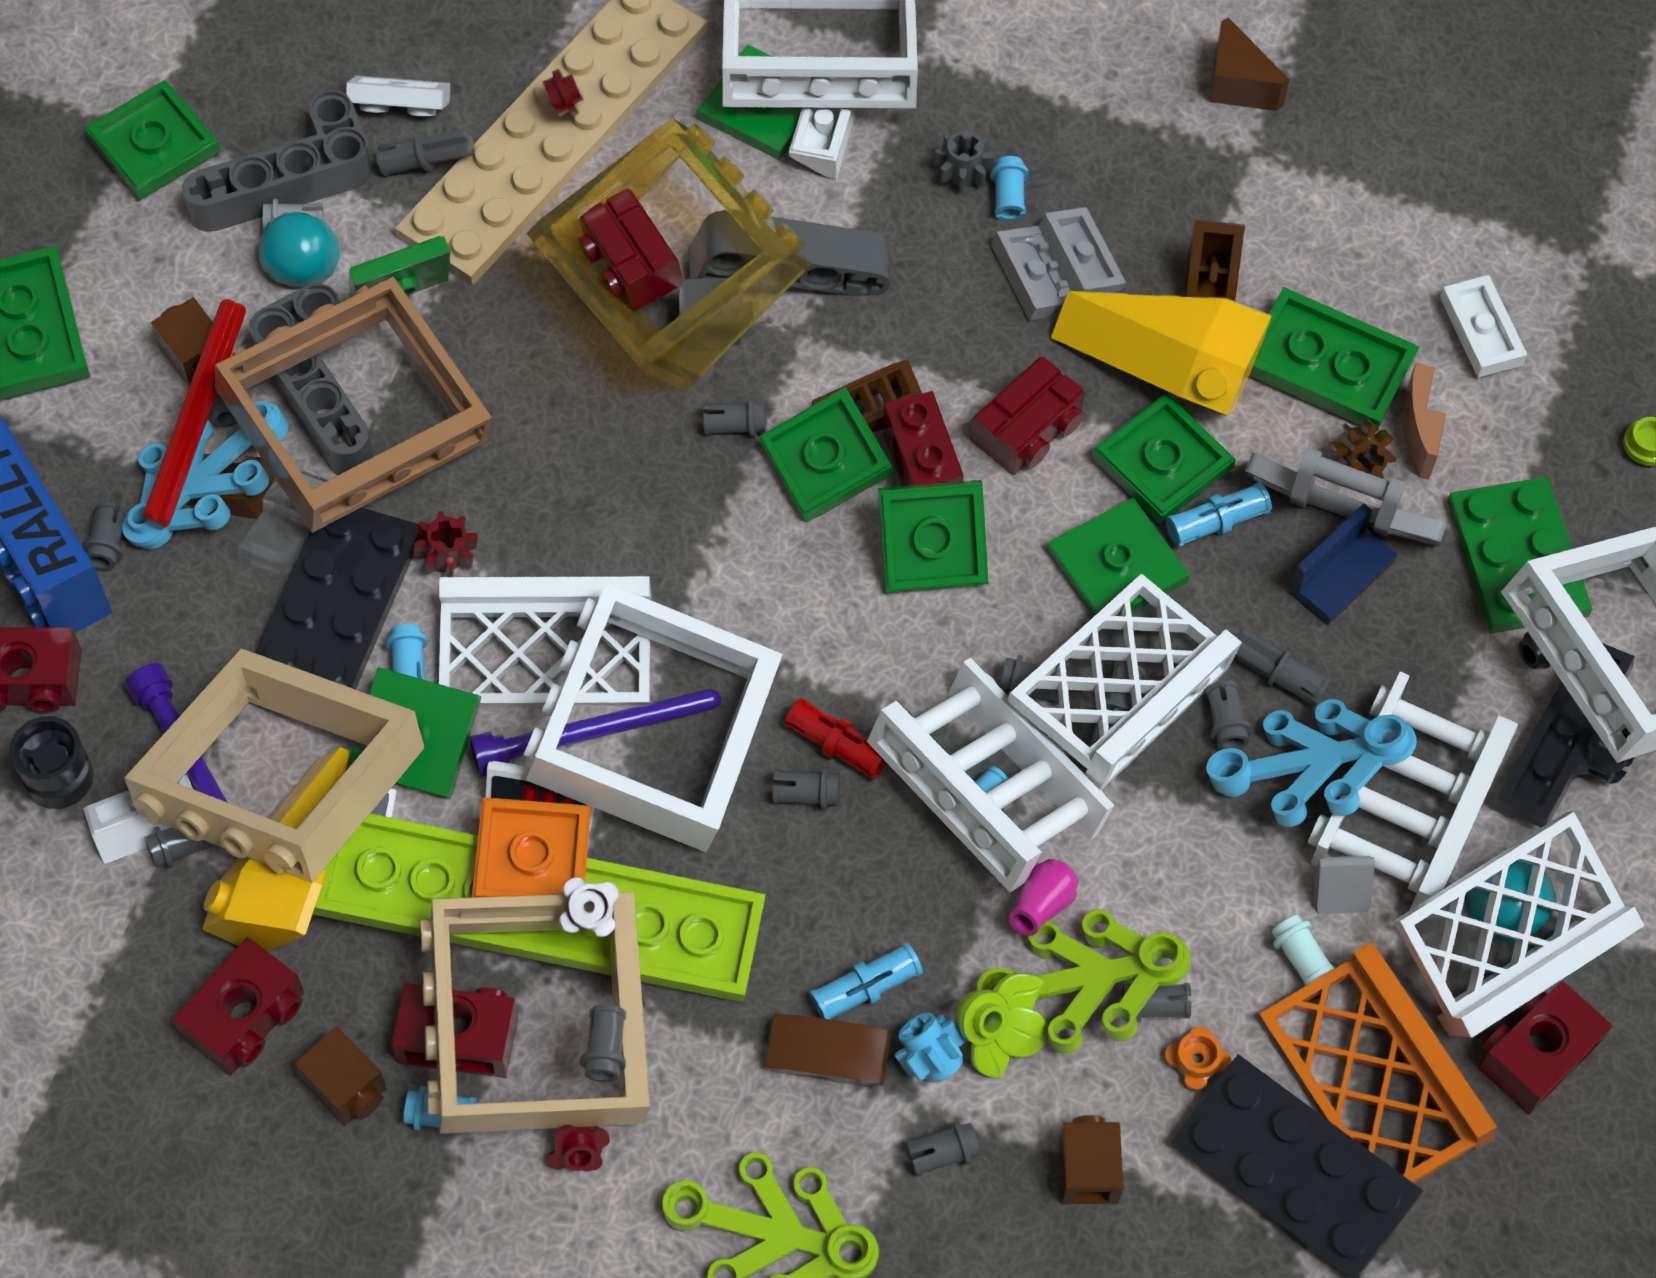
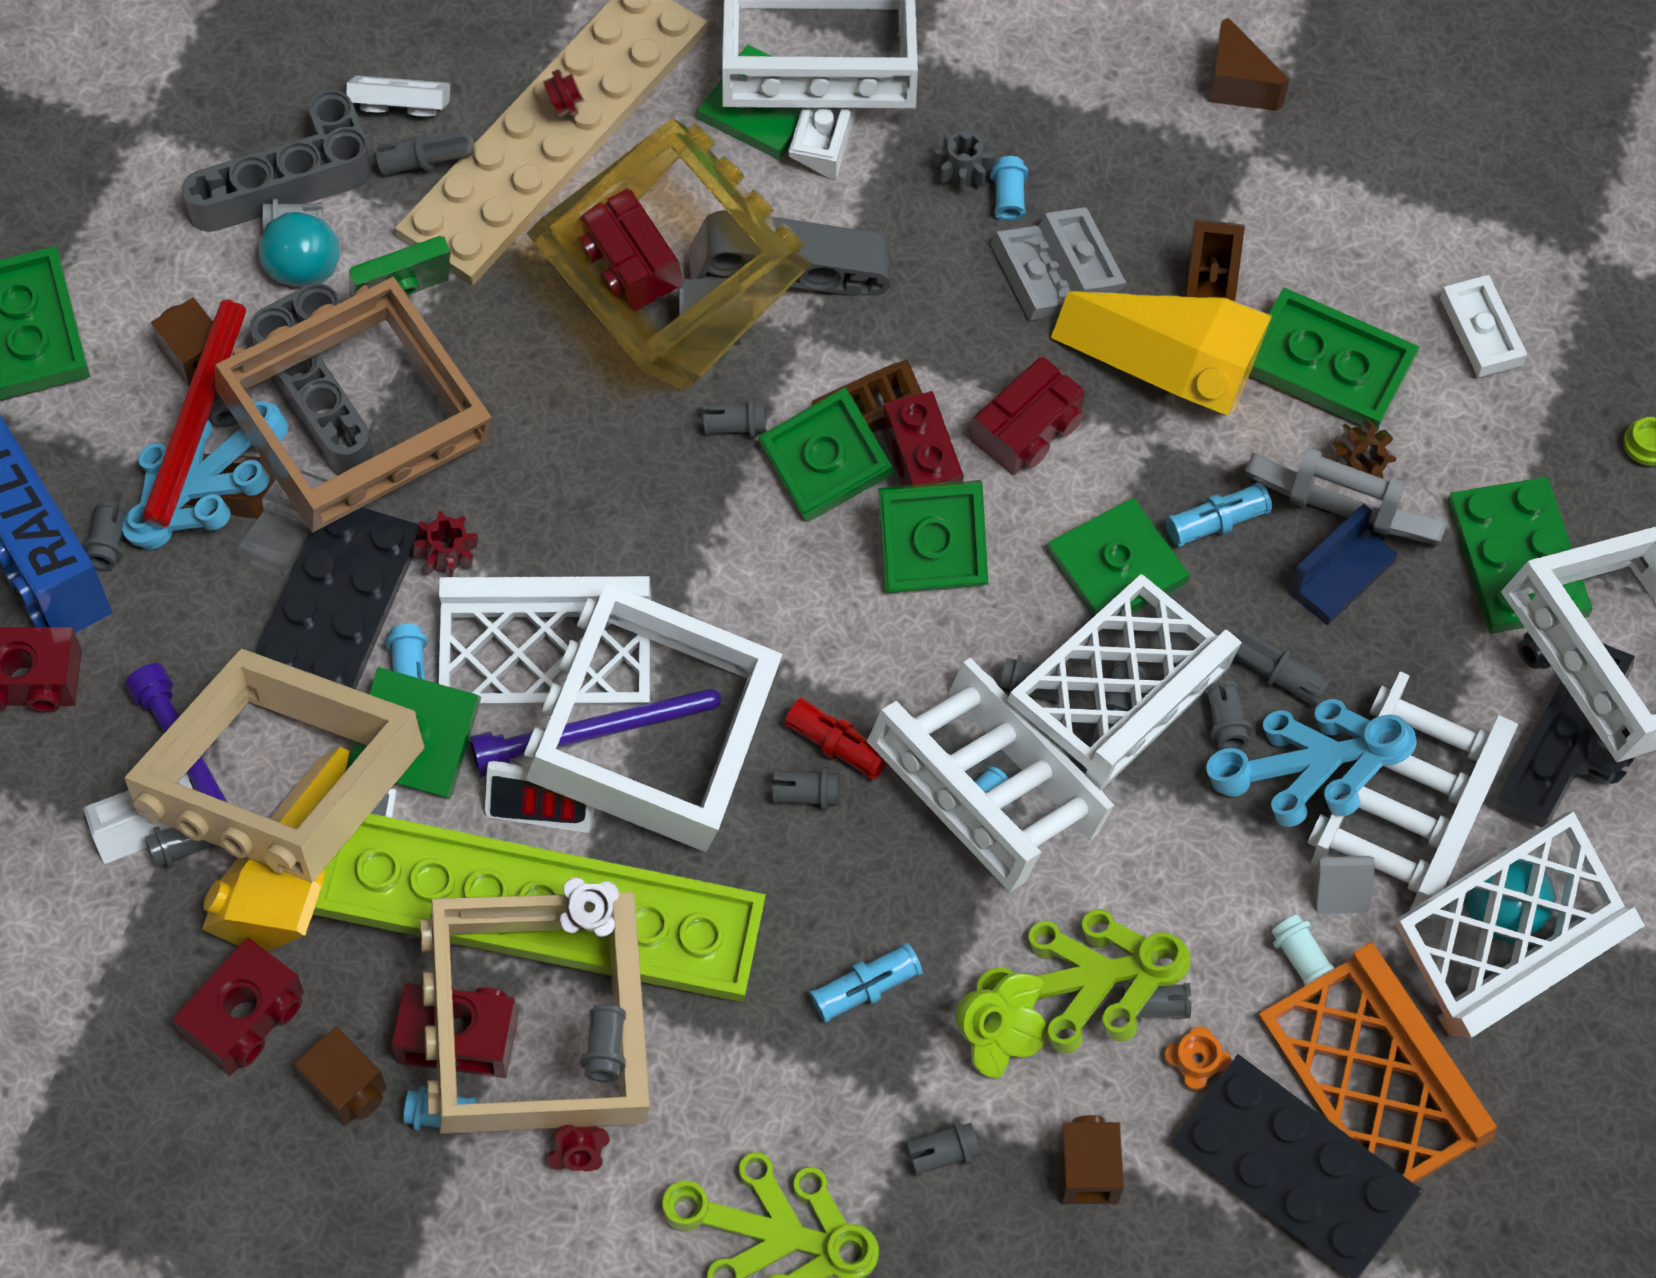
(51, 762): black wheel -> none
(152, 139): green plate -> none
(529, 847): orange tile -> none
(828, 1049): reddish brown slope -> none
(930, 1047): medium azure gear -> none
(1044, 895): dark pink cone -> none
(1163, 458): green plate -> none
(1422, 425): nougat slope -> none
(1532, 1075): dark red brick -> none

